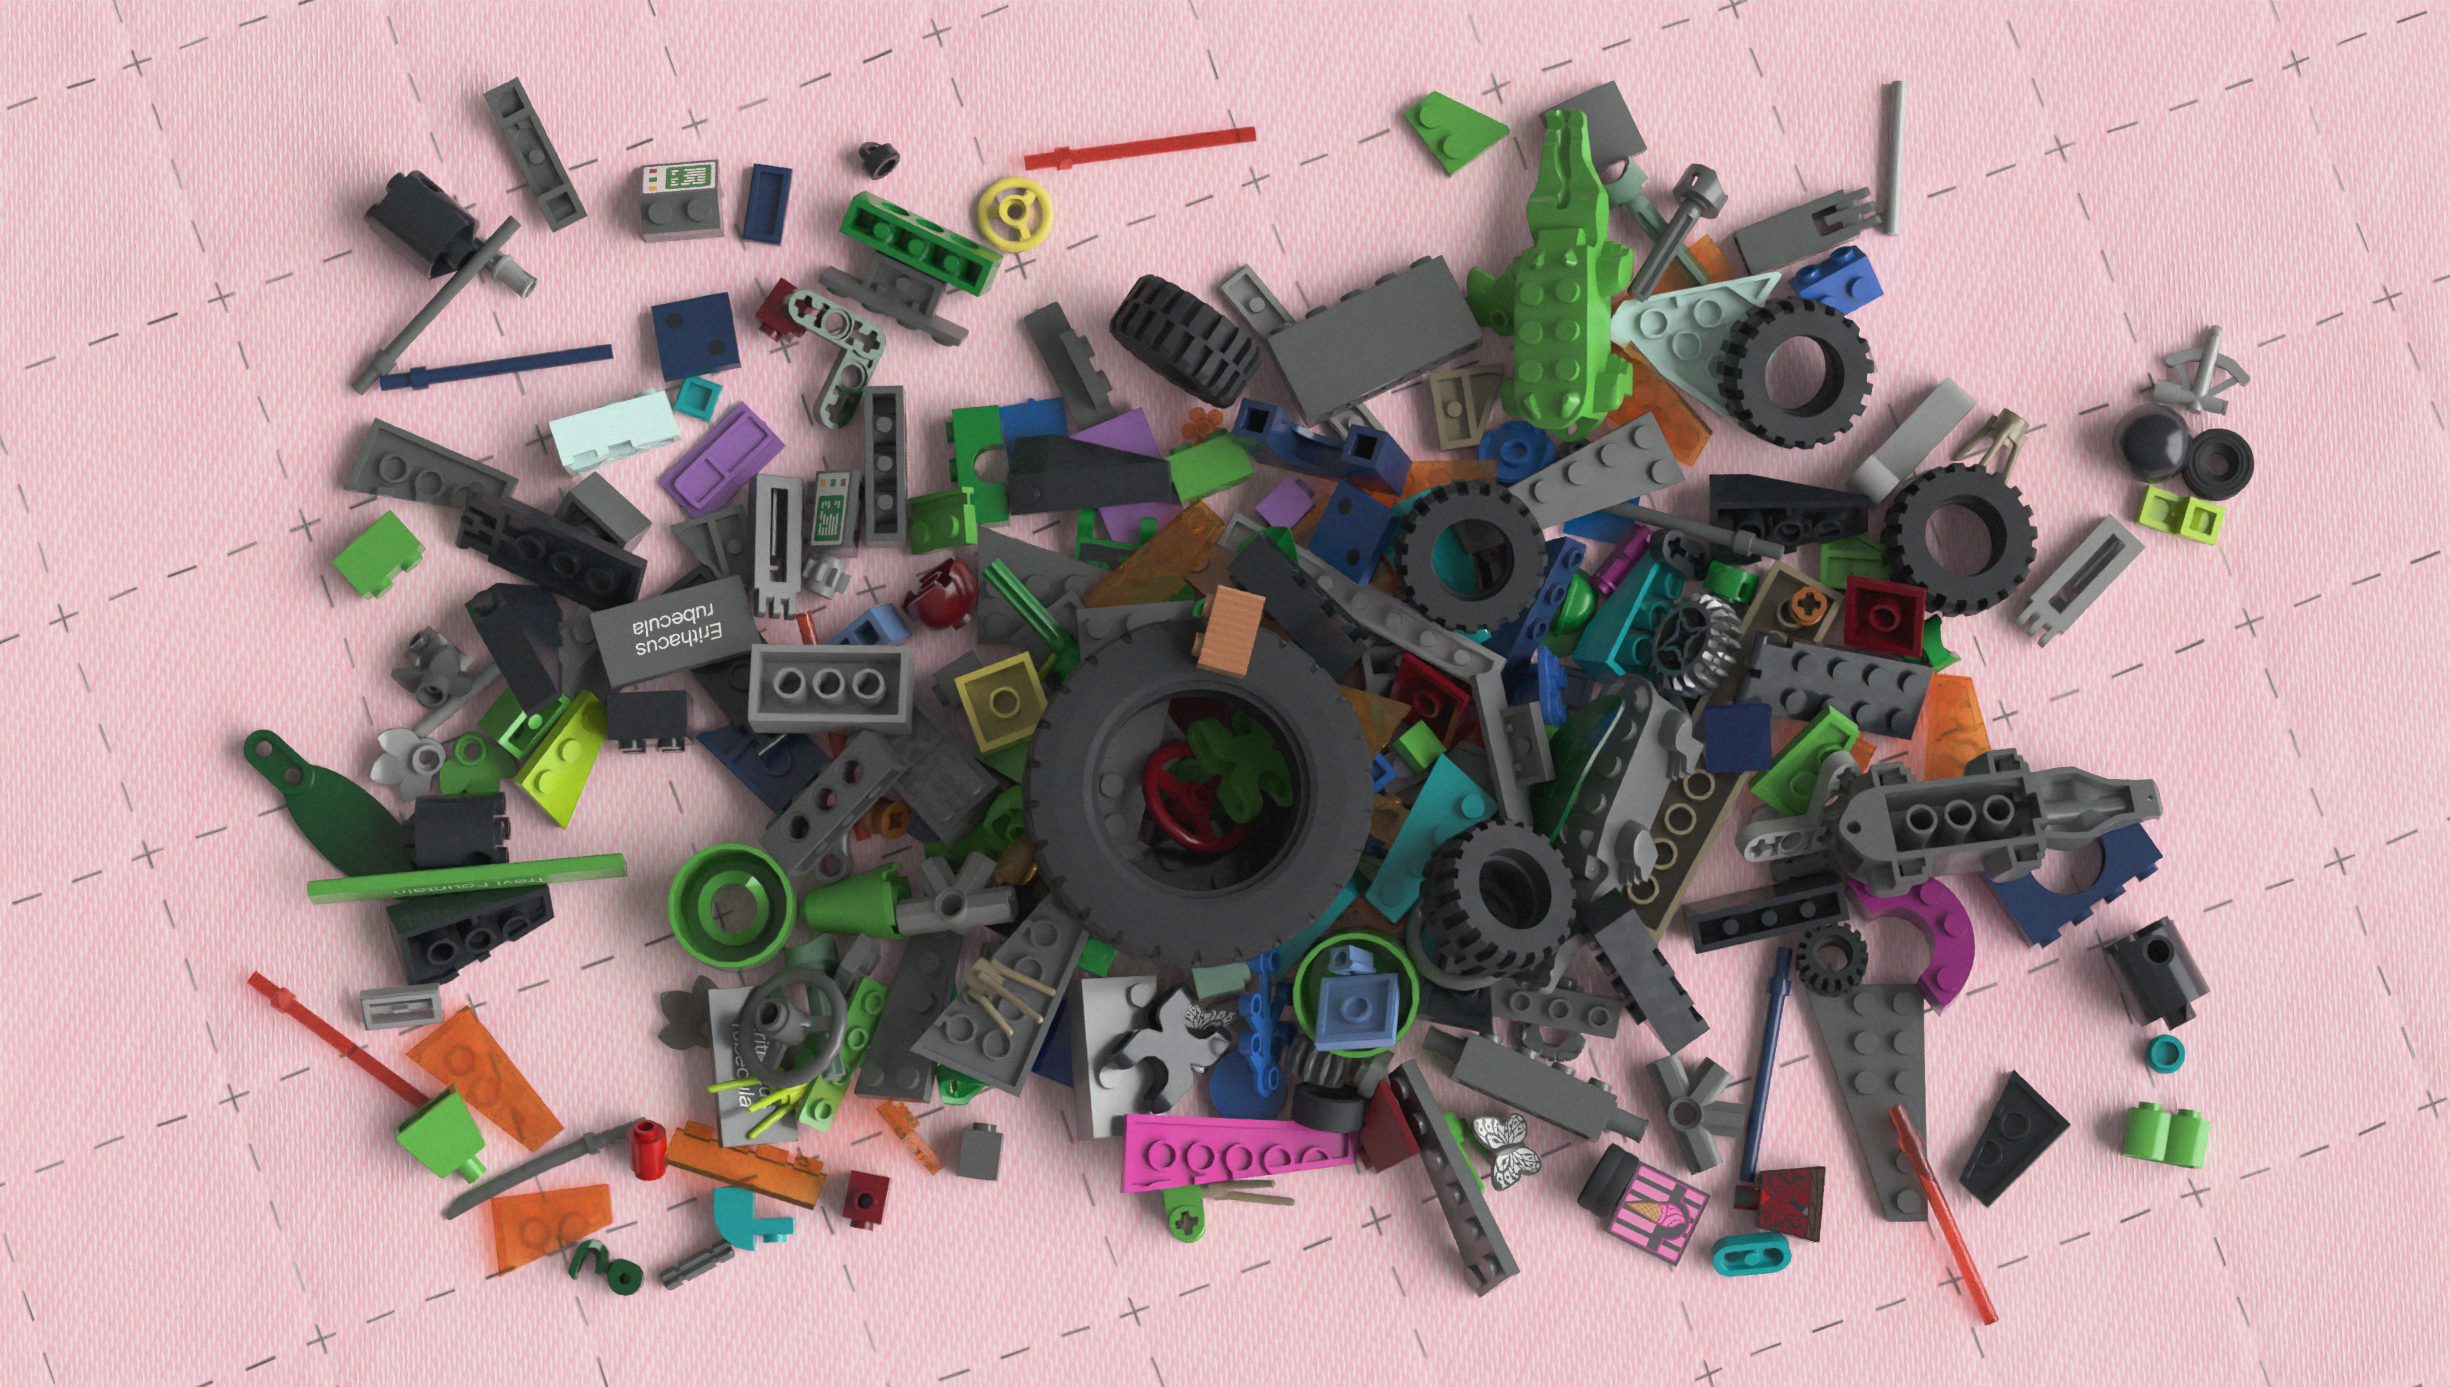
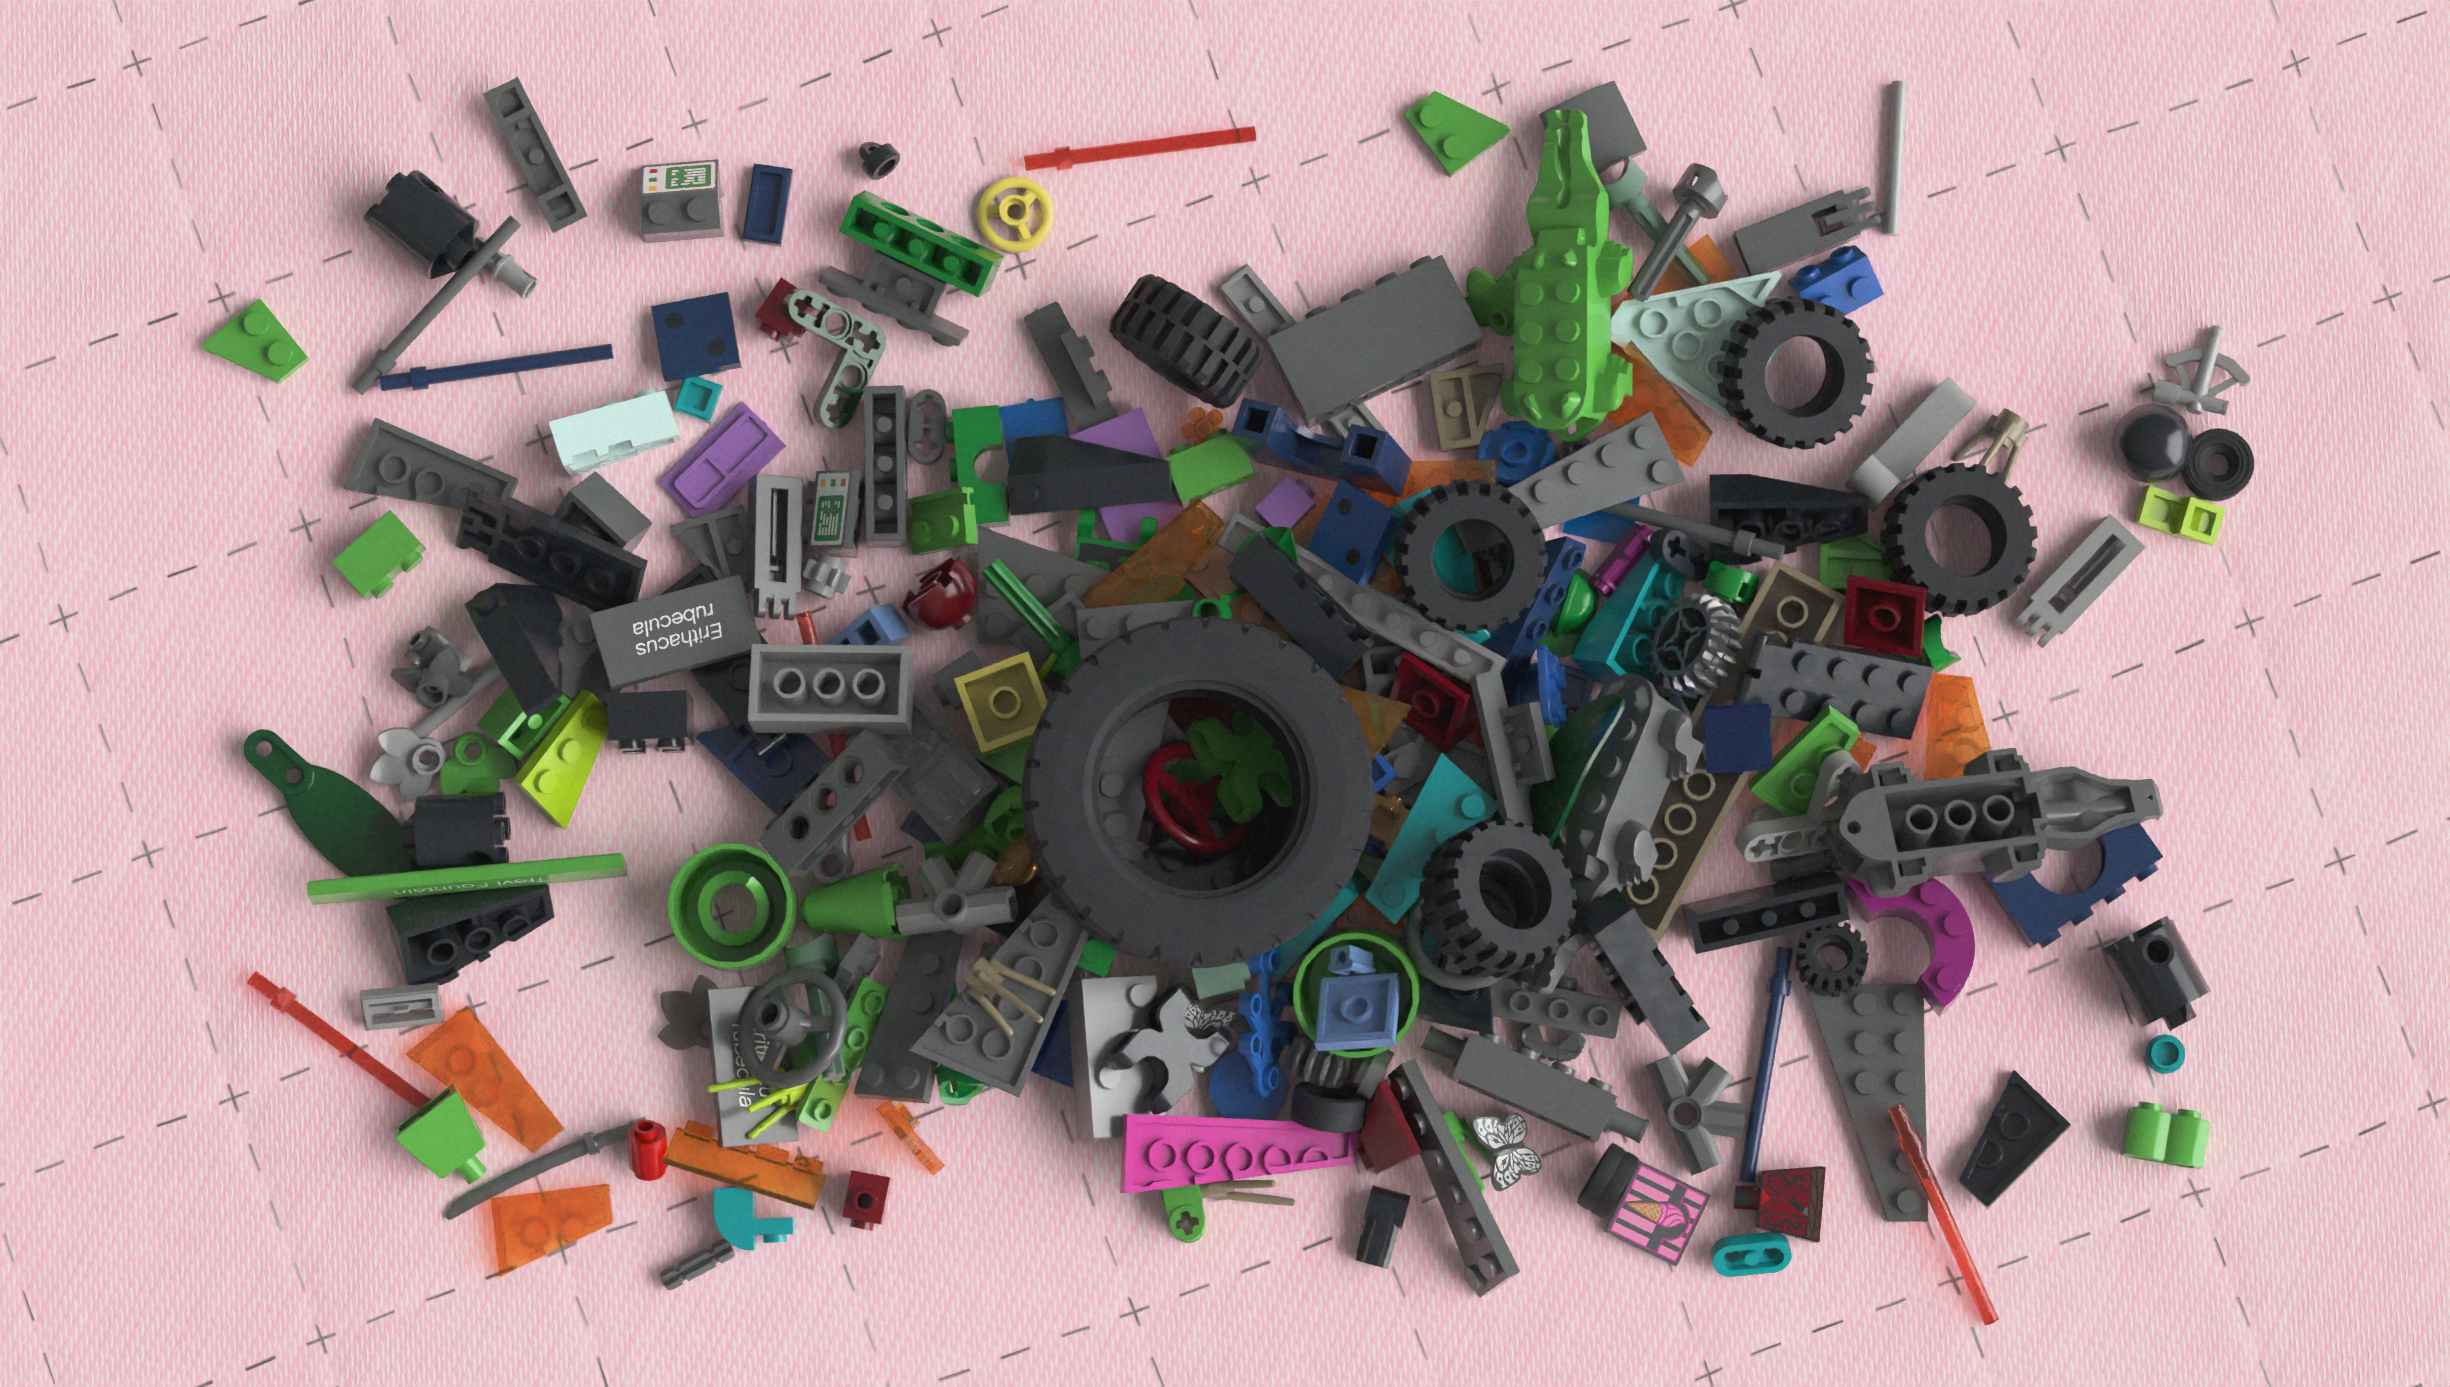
(258, 344): none -> bright green wing
(623, 1275): dark green leg -> none
(886, 818): dark orange wheel -> none
(936, 428): none -> dark grey beam
(981, 1152): dark grey brick -> none
(1229, 631): nougat brick -> none
(1383, 1219): none -> black piece
(1419, 746): bright green tile -> none
(1817, 599): dark orange bush -> none

